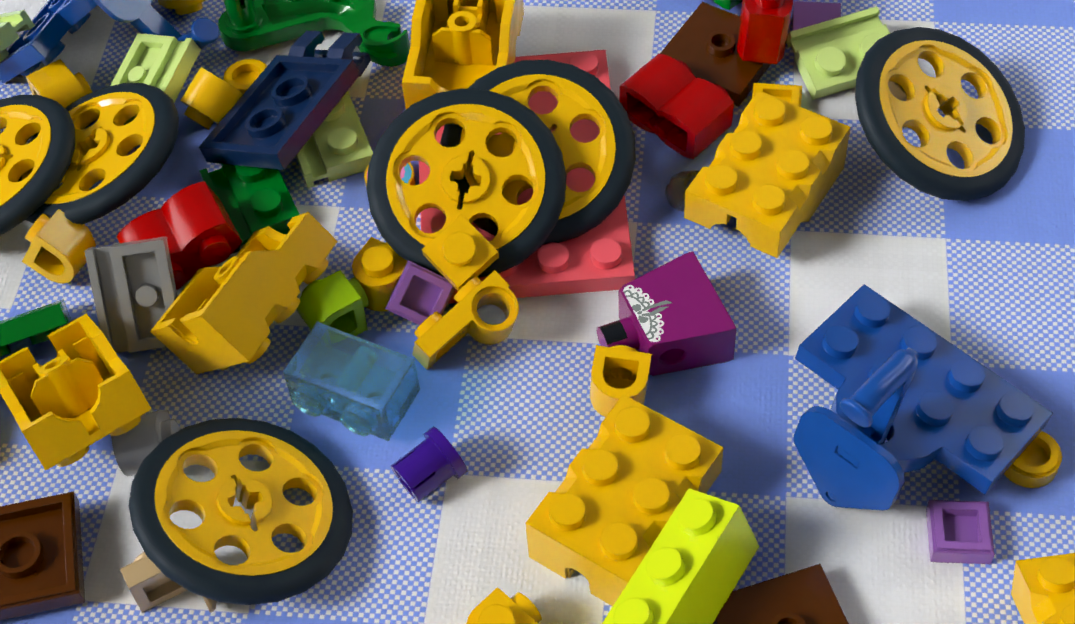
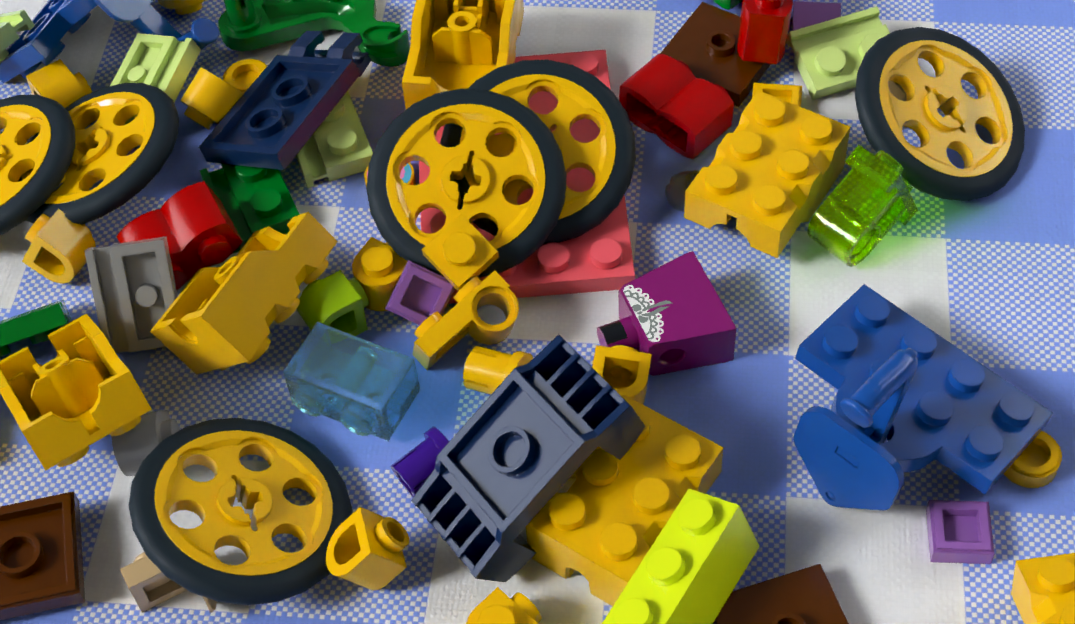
(367, 549): none -> yellow plate
(488, 368): none -> yellow bush
(520, 455): none -> dark blue plate
(863, 207): none -> clear neon green pin

